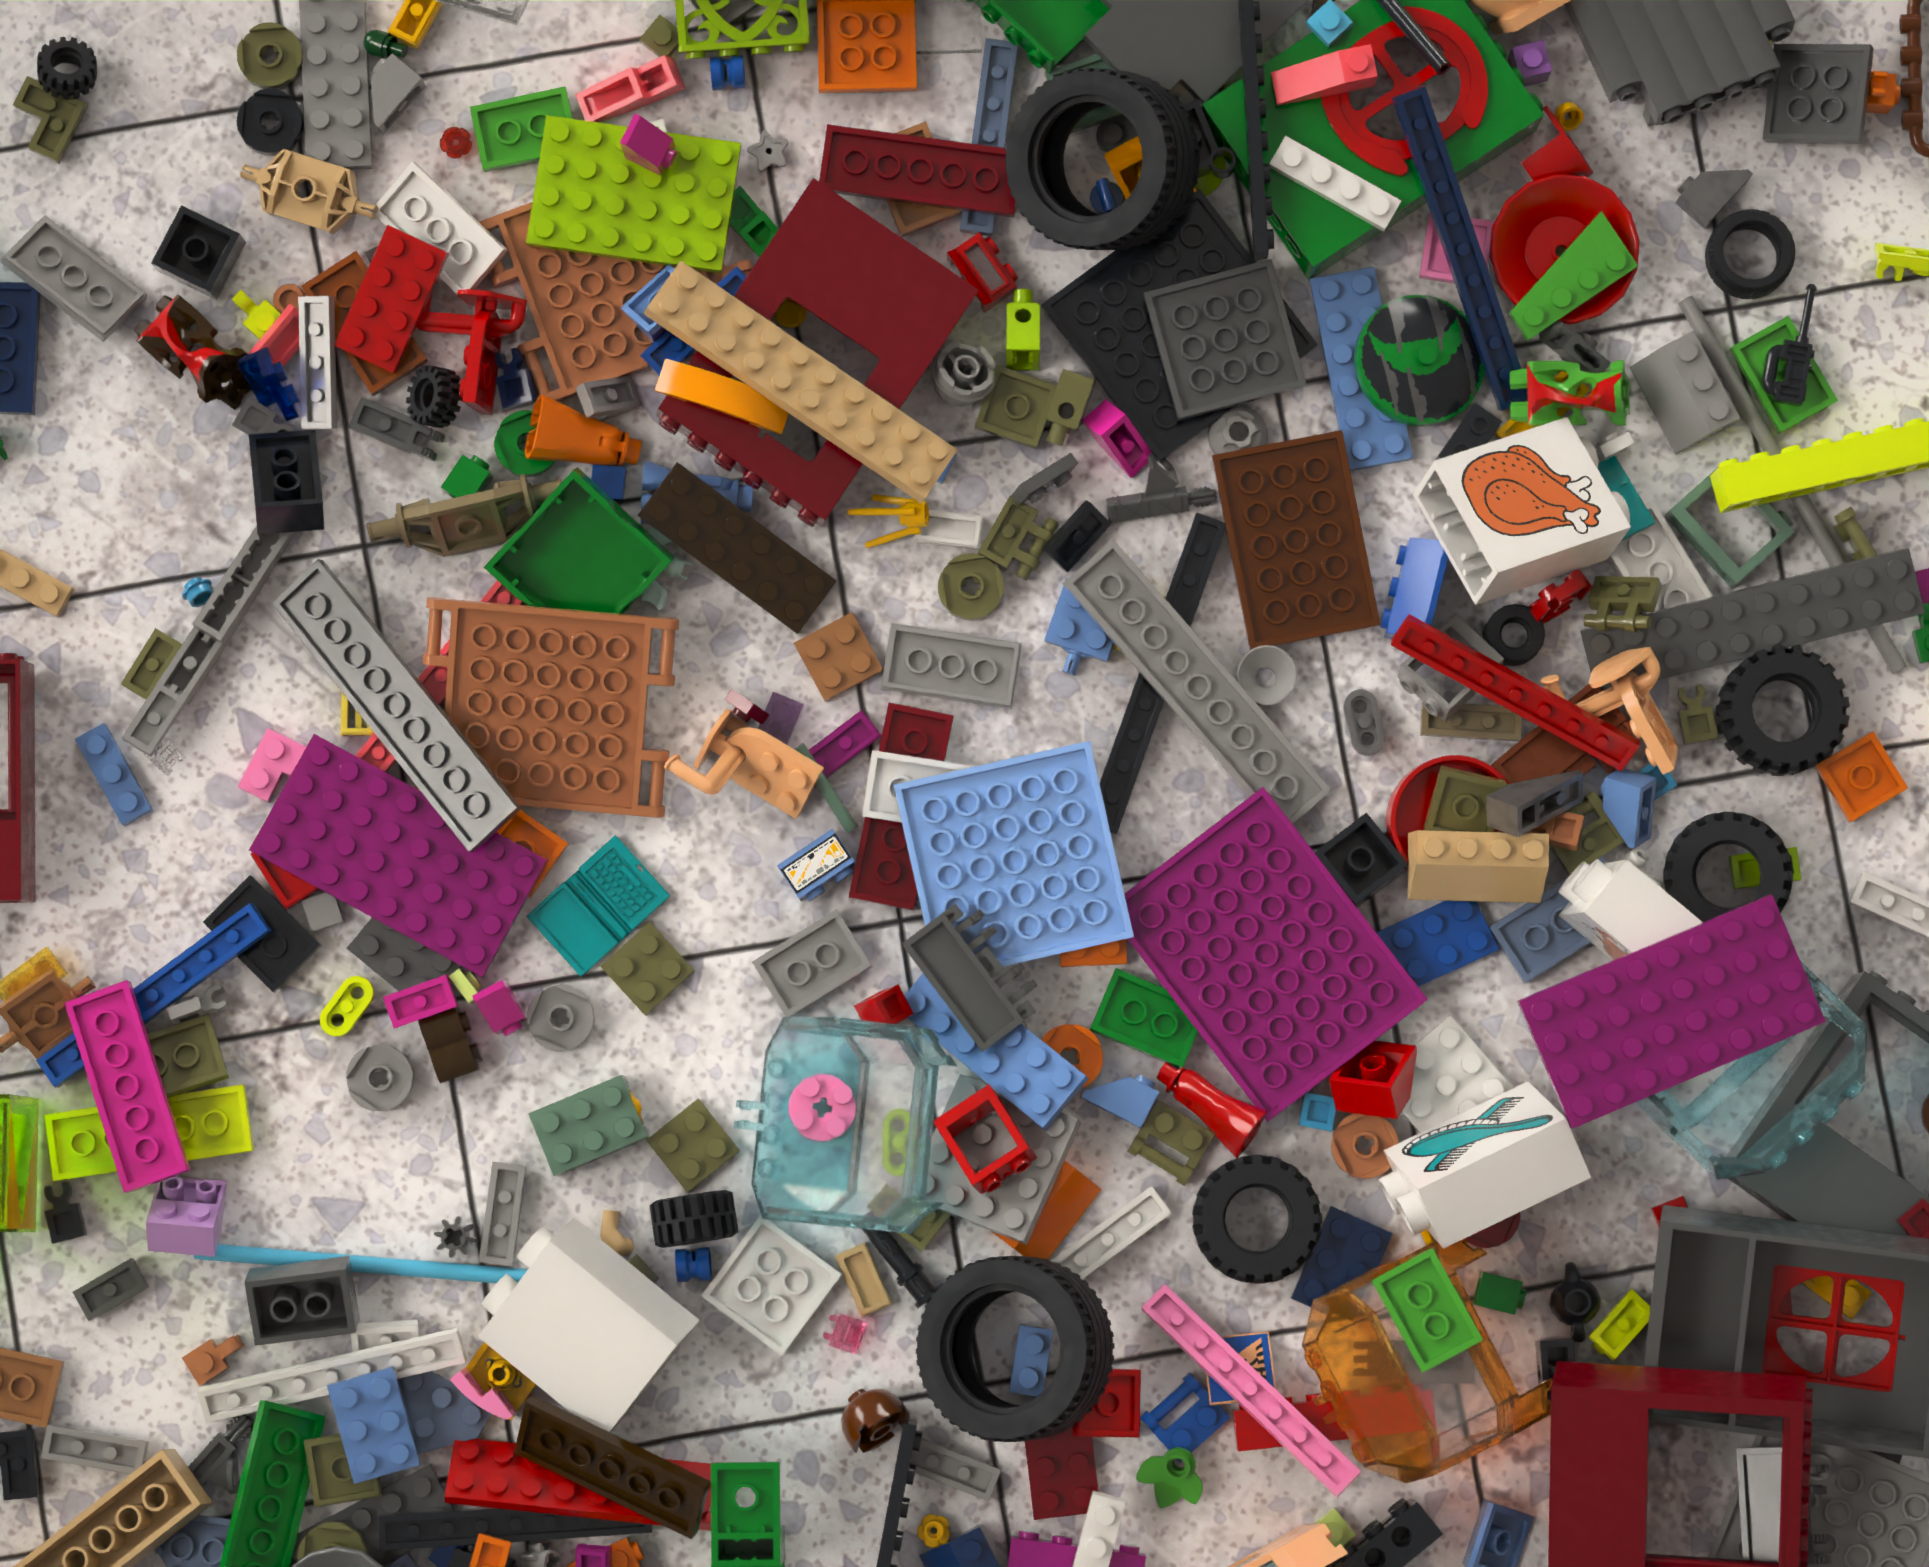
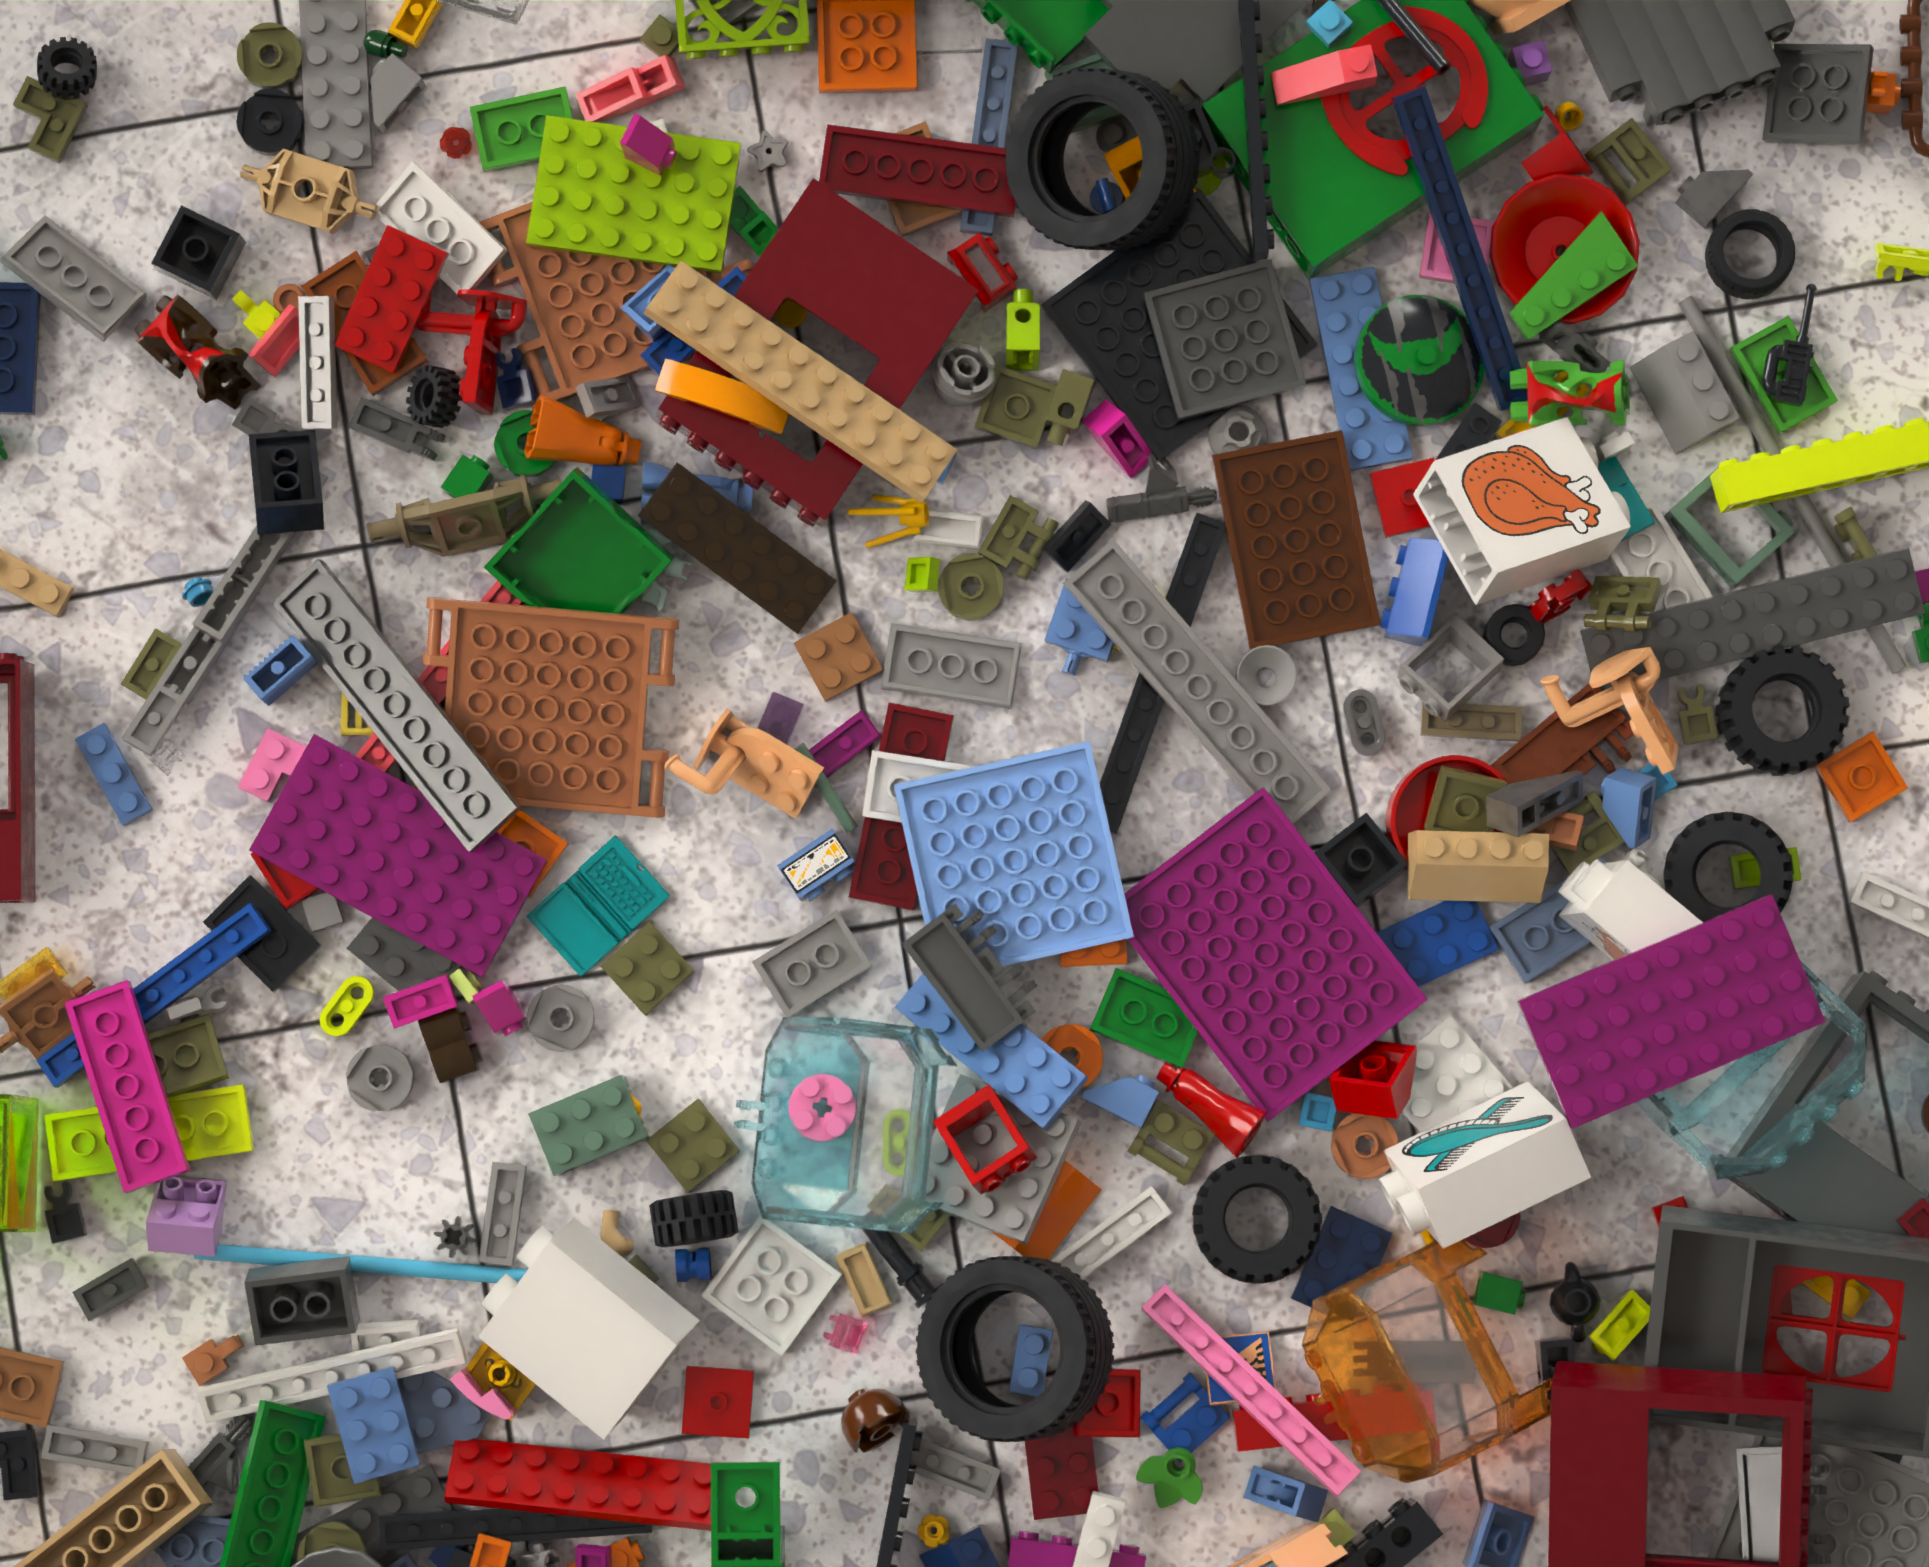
(269, 383): clear blue bracket -> none
(280, 670): none -> medium blue brick
(612, 1467): dark brown plate -> none
(717, 1402): none -> red plate
(735, 72): blue wheel -> none
(746, 709): plate -> none
(885, 1006): red brick -> none
(922, 574): none -> lime plate
(1036, 486): dark grey plate -> none
(1285, 1494): none -> medium blue arch
(1334, 183): white plate -> none
(1395, 498): none -> red plate
(1427, 1310): bright green plate -> none
(1515, 692): red plate -> none
(1636, 154): none -> olive plate

